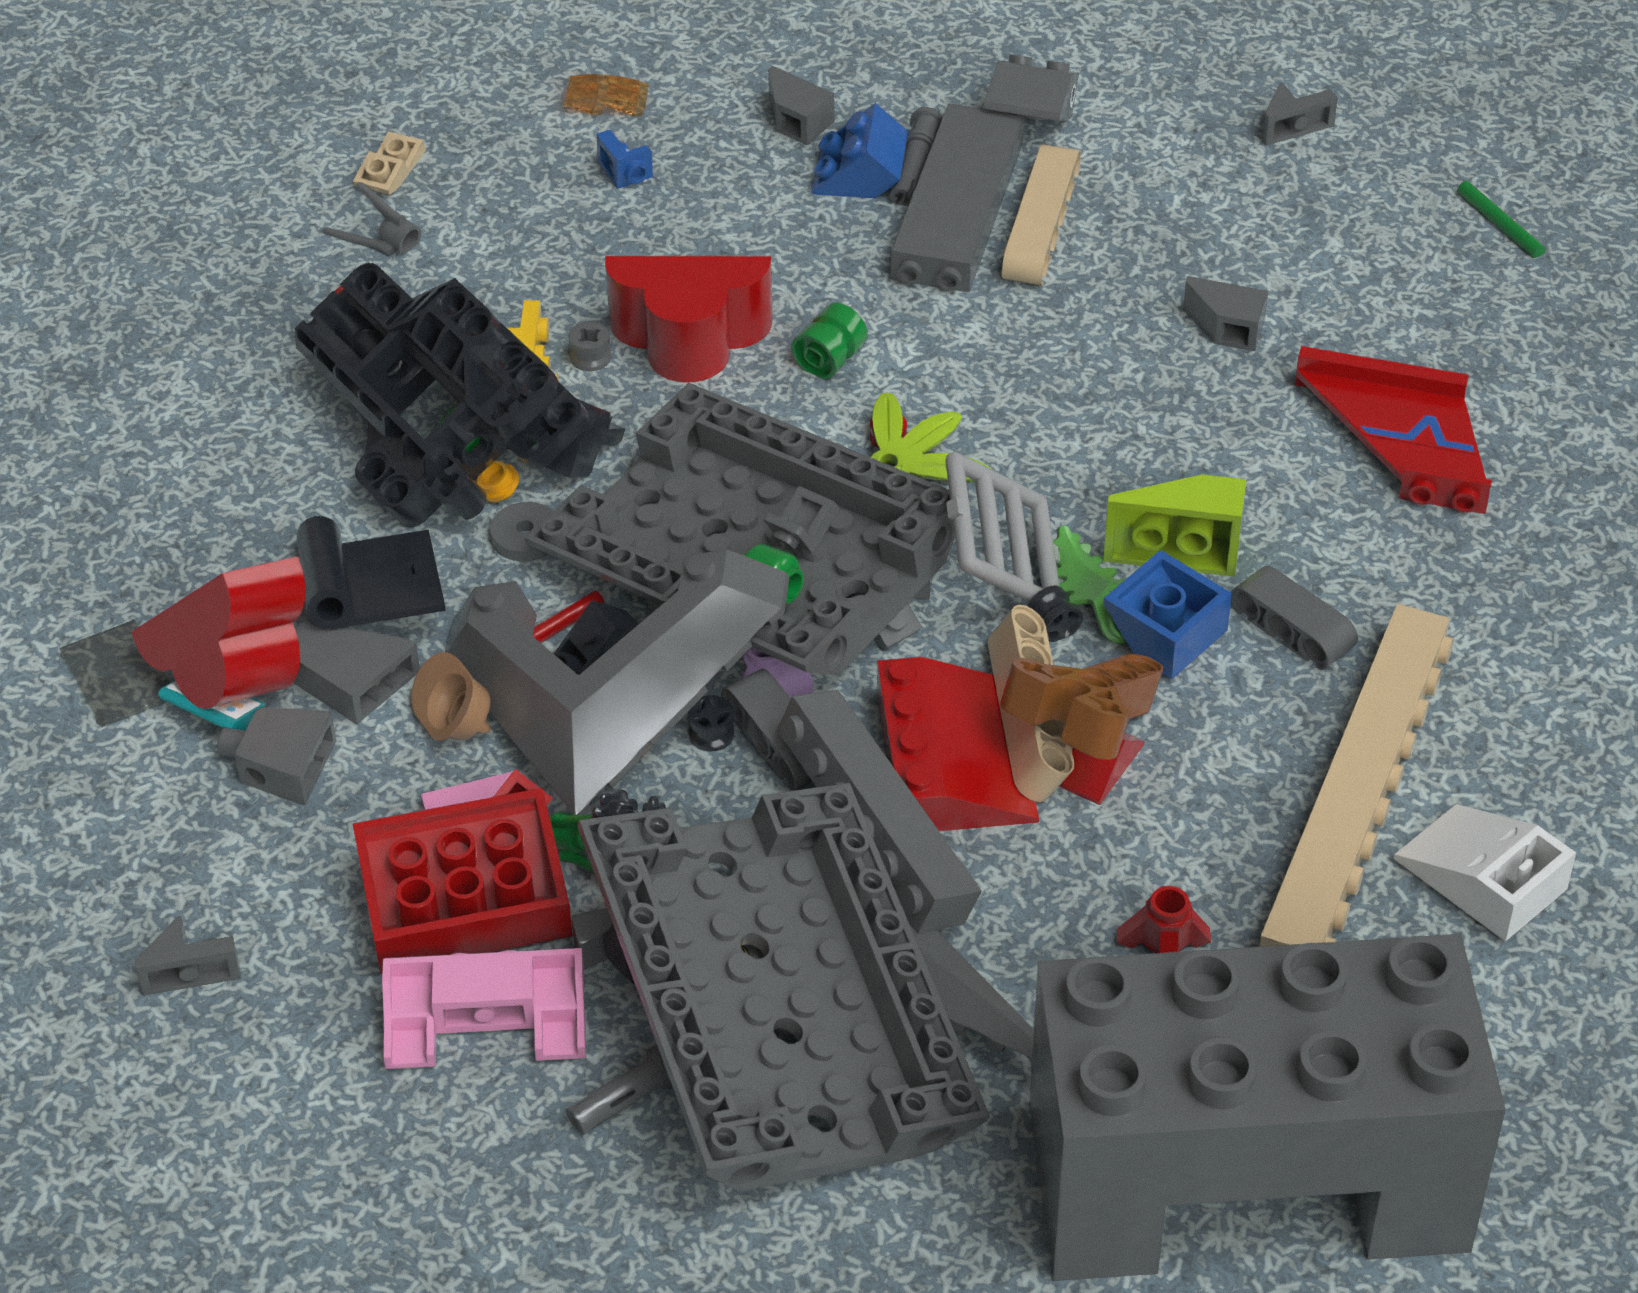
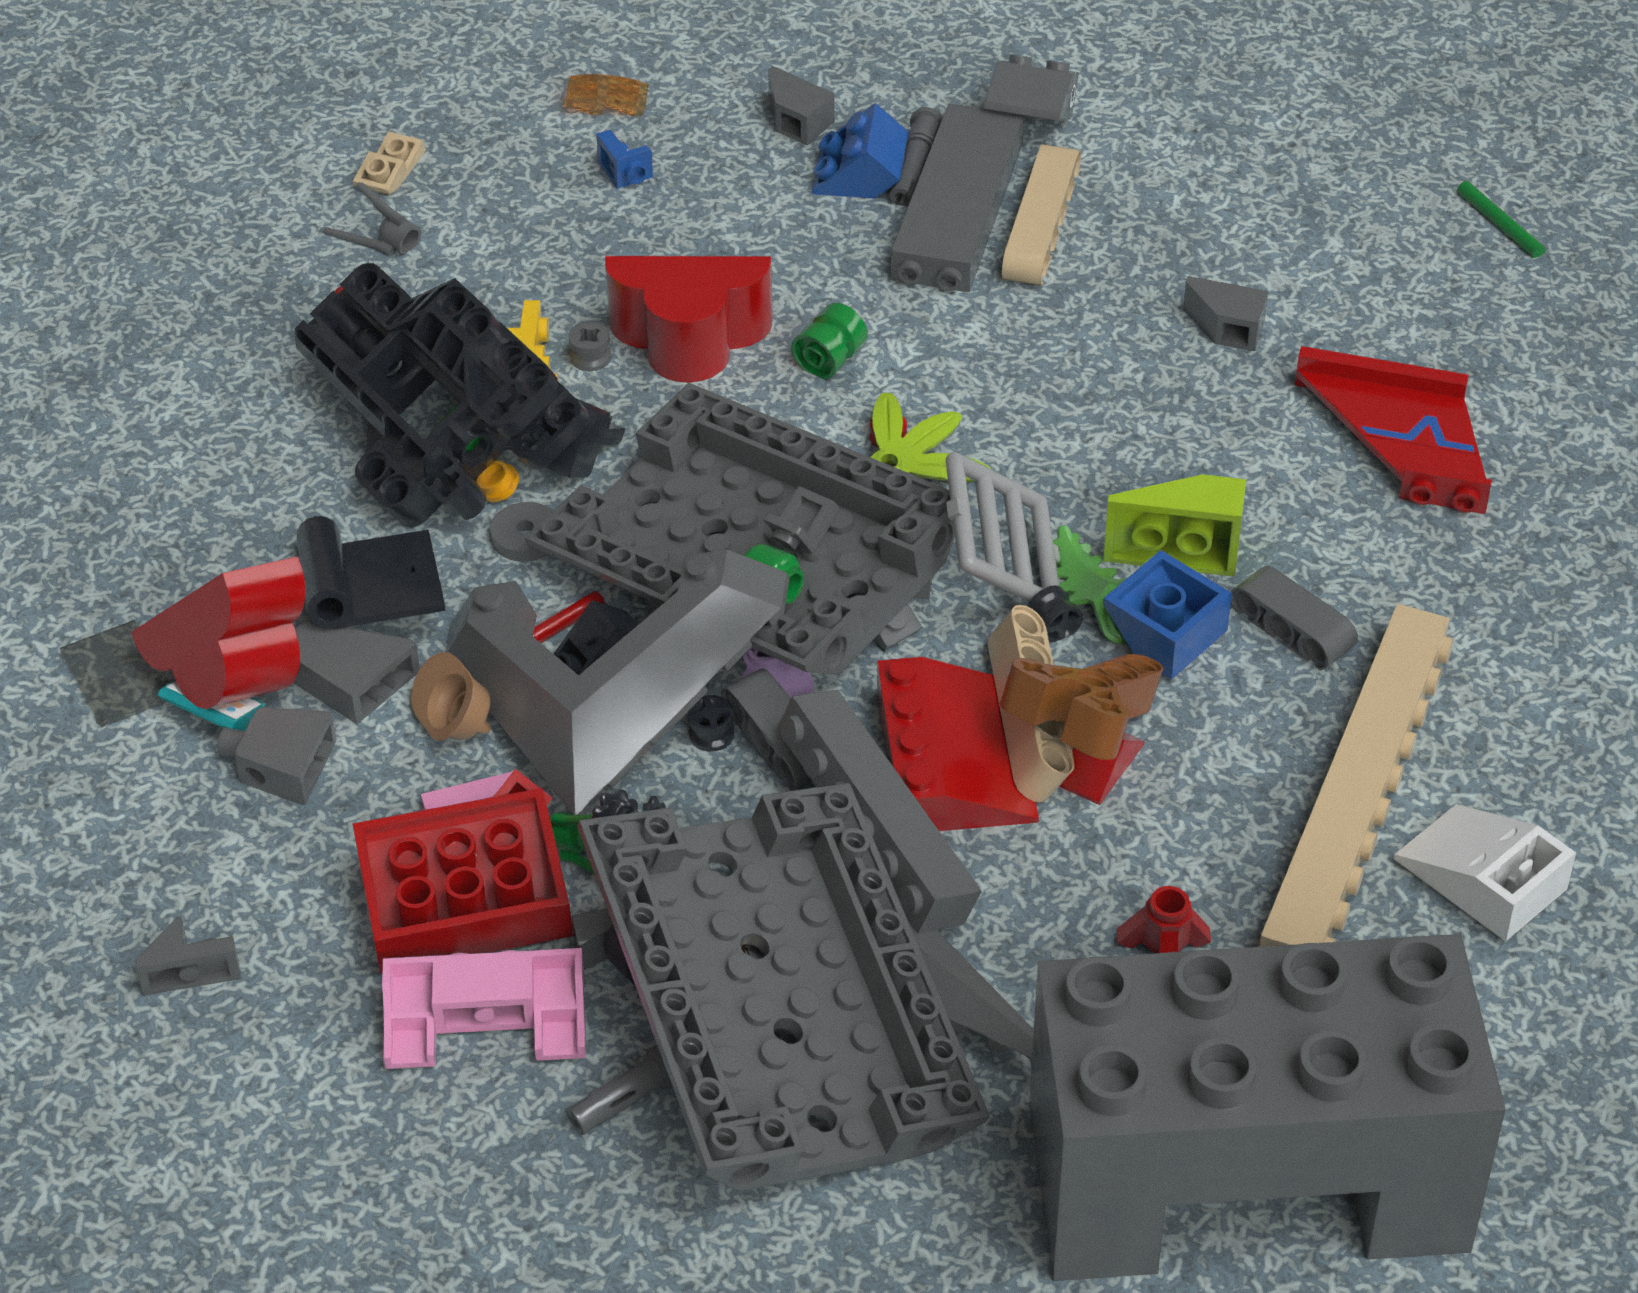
(1295, 117): dark grey slope -> none

